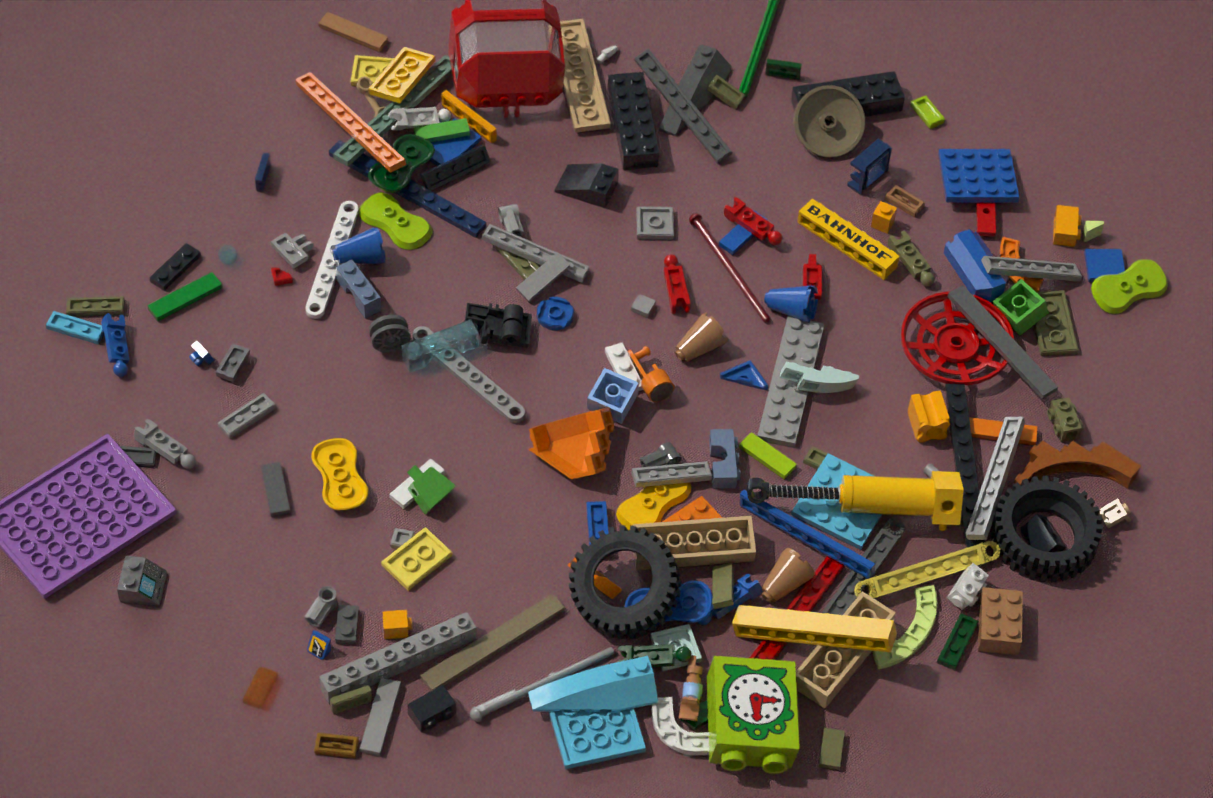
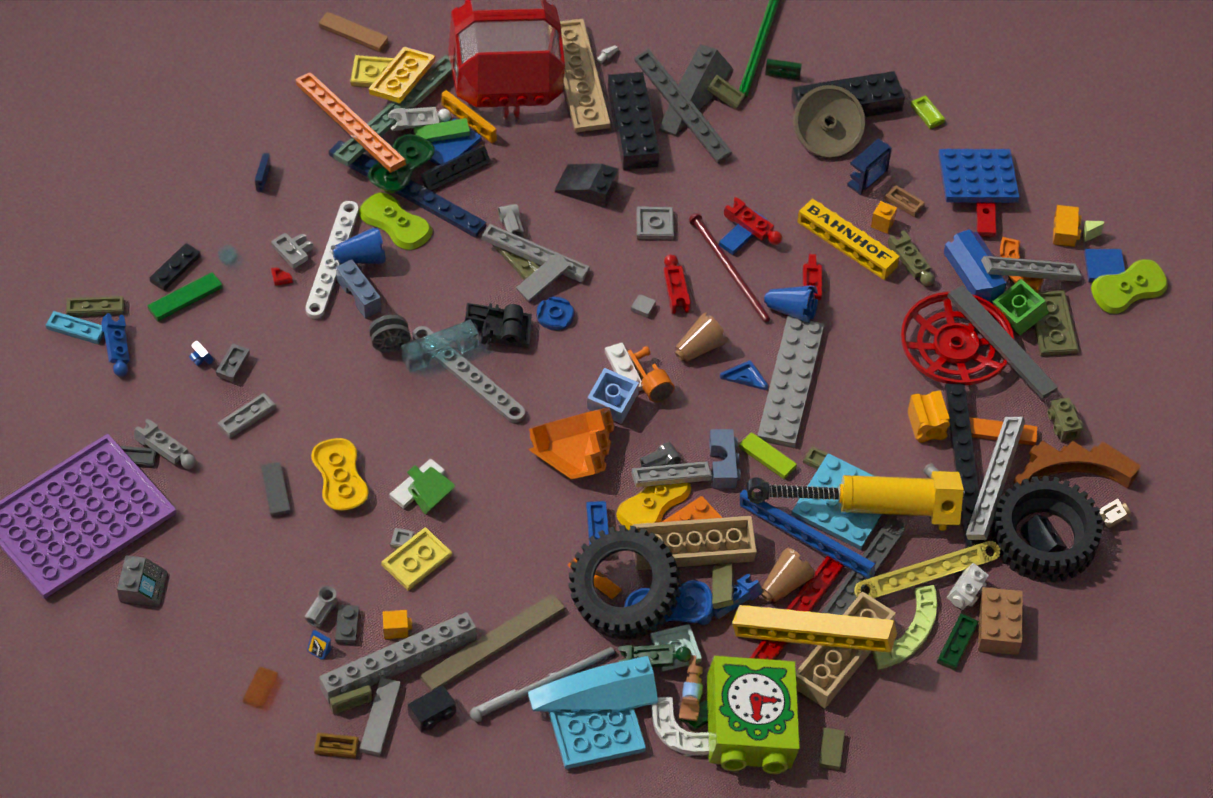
(363, 86): tan bar -> none
(823, 381): light aqua slope -> none

